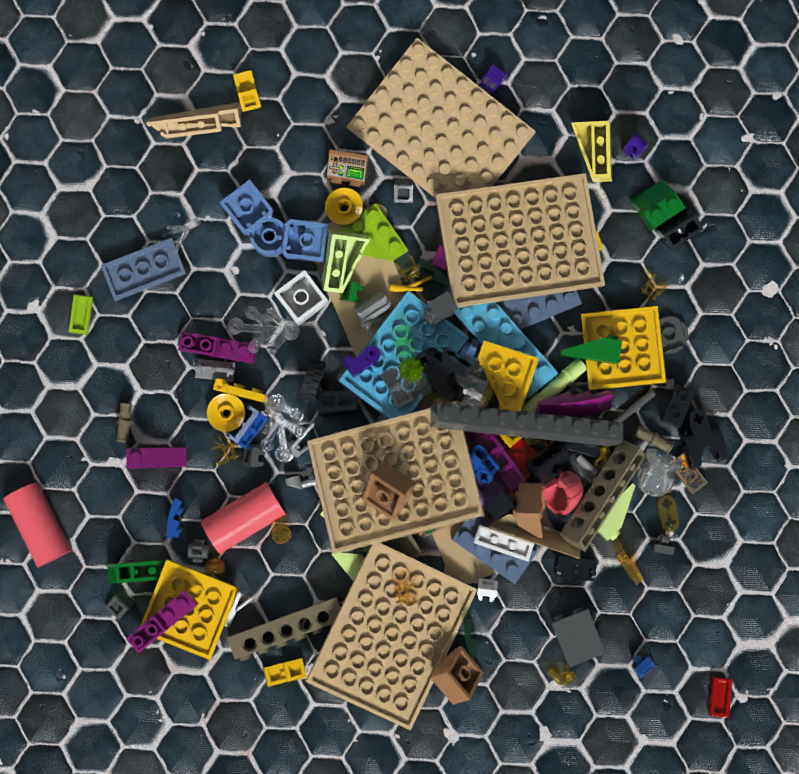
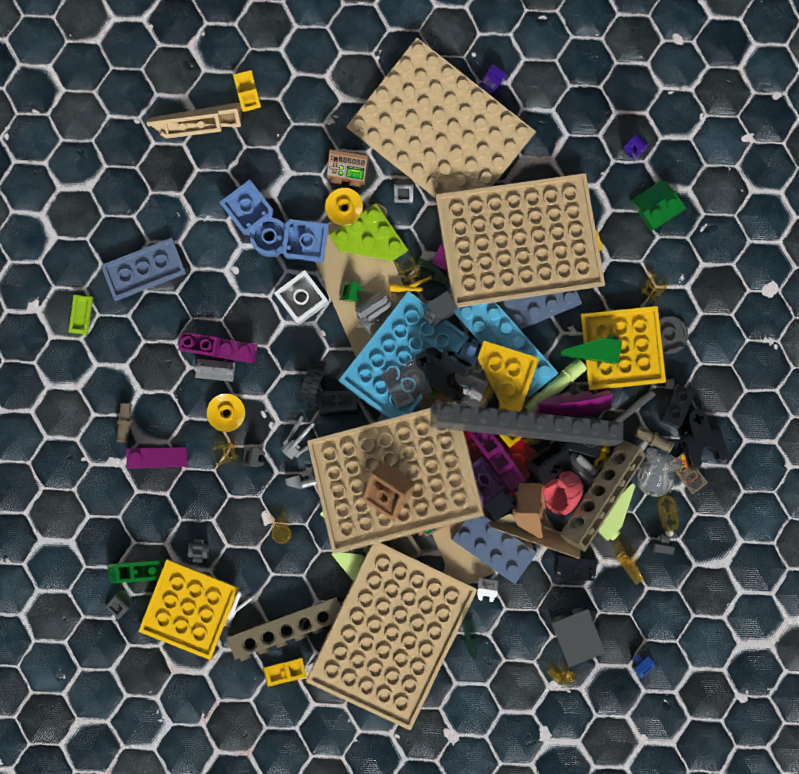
(37, 524): coral brick -> none
(162, 621): magenta slope -> none
(173, 525): blue slope -> none
(184, 228): clear plant -> none
(215, 566): clear yellow plate -> none
(238, 390): yellow hinge -> none
(242, 518): coral brick -> none
(249, 428): blue hinge -> none
(265, 328): clear plant -> none
(279, 427): clear plant -> none
(341, 257): yellowish green wedge -> none
(363, 361): dark purple leg -> none
(407, 601): clear yellow piece -> none
(411, 370): clear neon green gear -> none
(457, 676): medium nougat slope -> none
(482, 463): blue piece -> none
(503, 542): white tile -> none
(595, 145): light yellow wedge -> none
(679, 229): black brick -> none
(720, 697): red tile -> none

